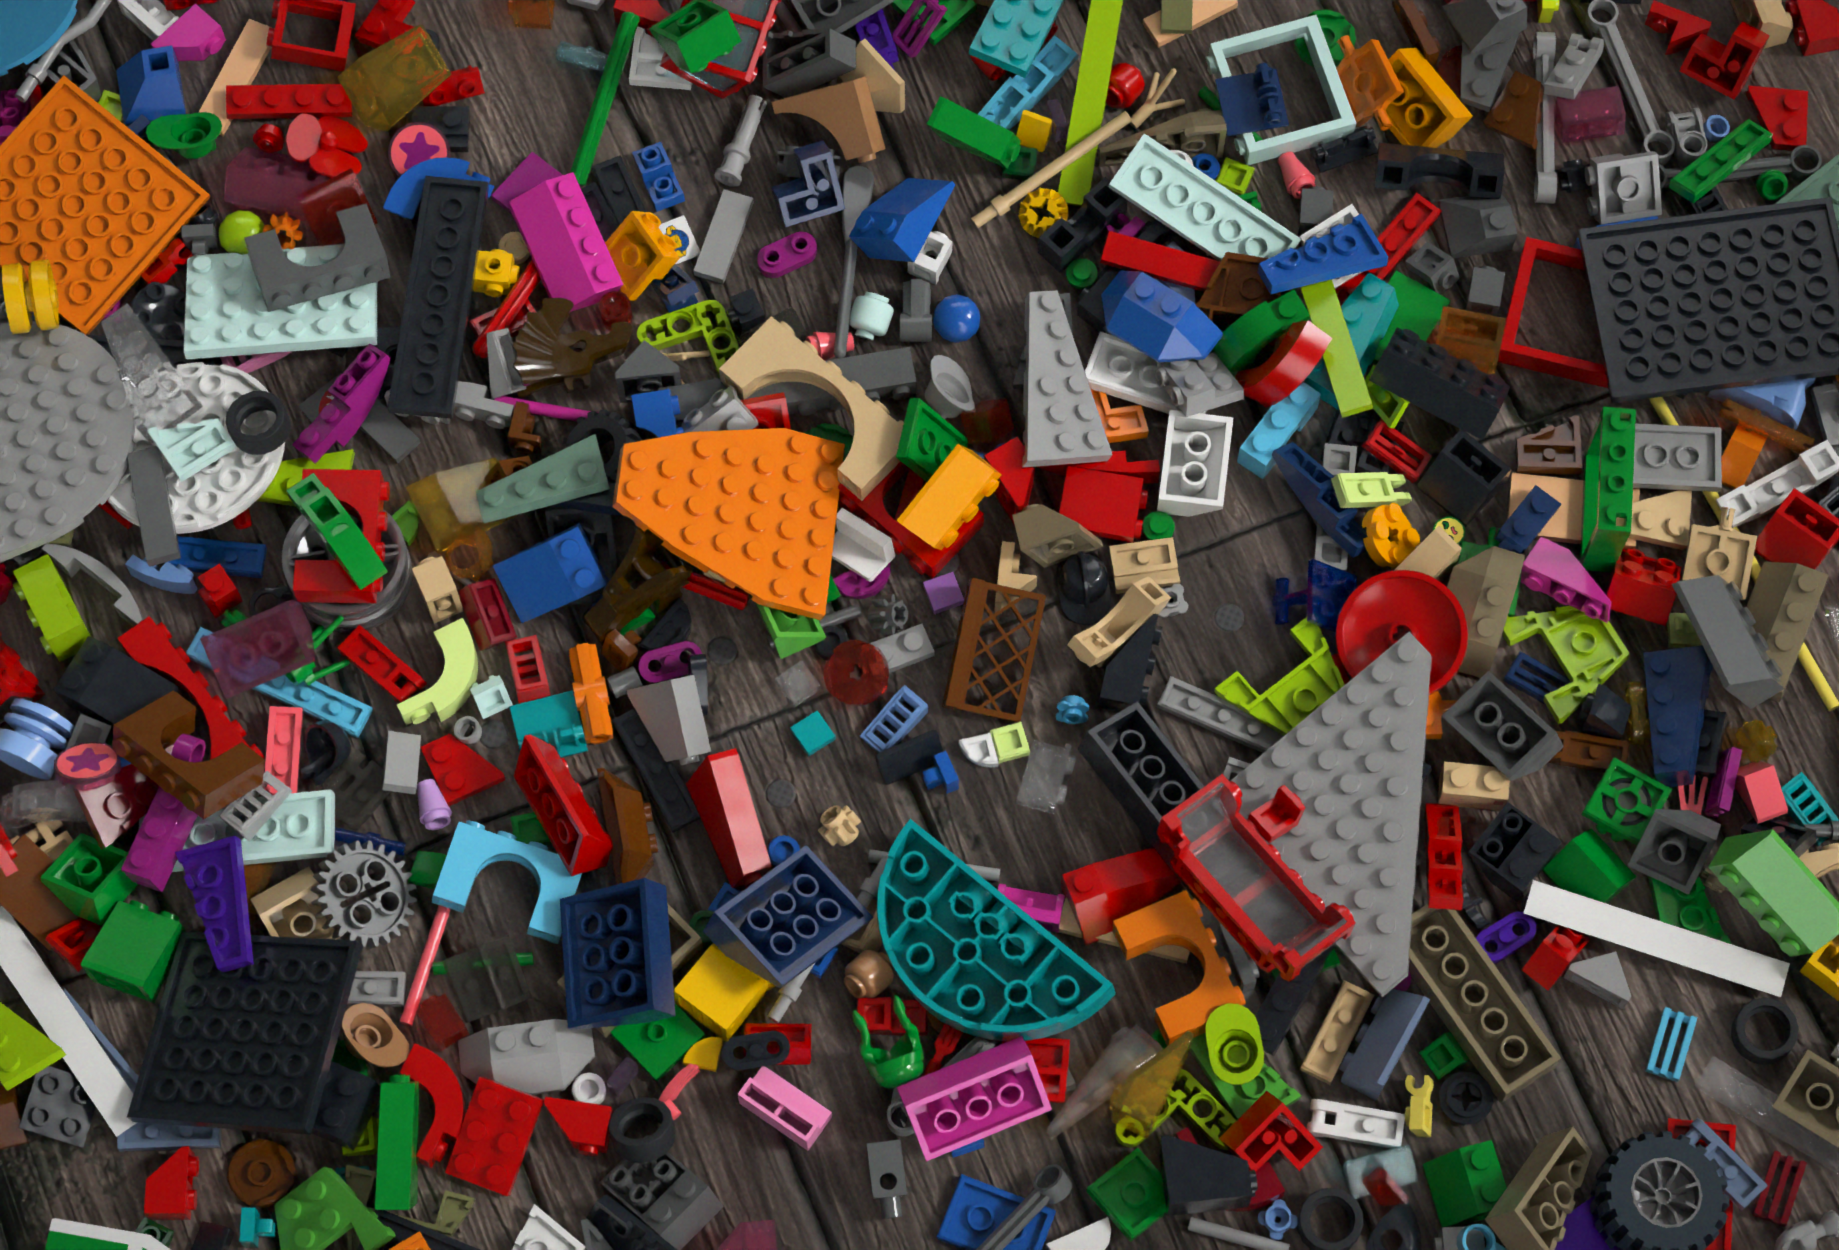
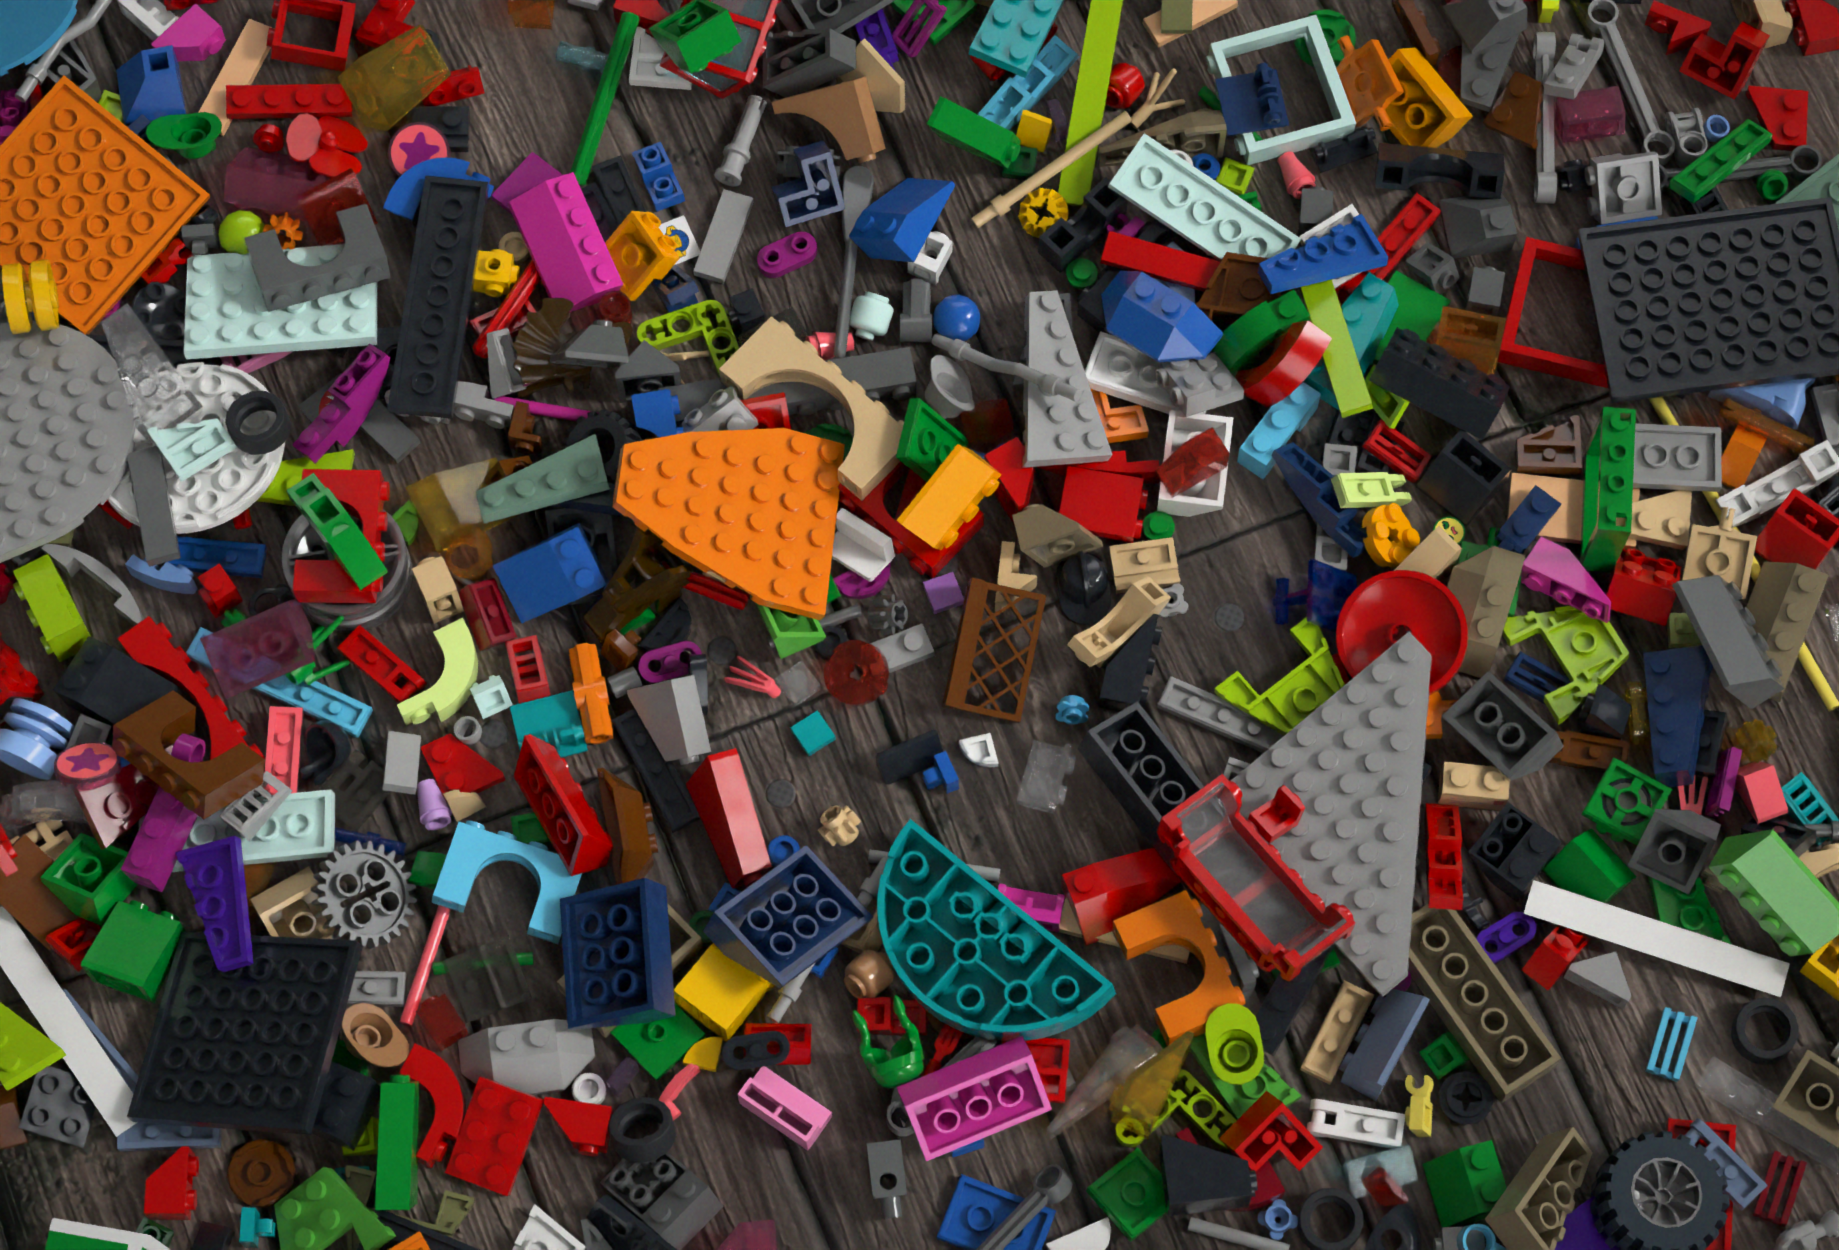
(463, 803): none -> tan tile
(594, 346): none -> dark grey slope
(760, 682): none -> coral piece
(912, 719): medium blue slope -> none
(1010, 742): yellowish green tile -> none
(1050, 383): none -> light grey bar
(1193, 462): none -> clear red slope

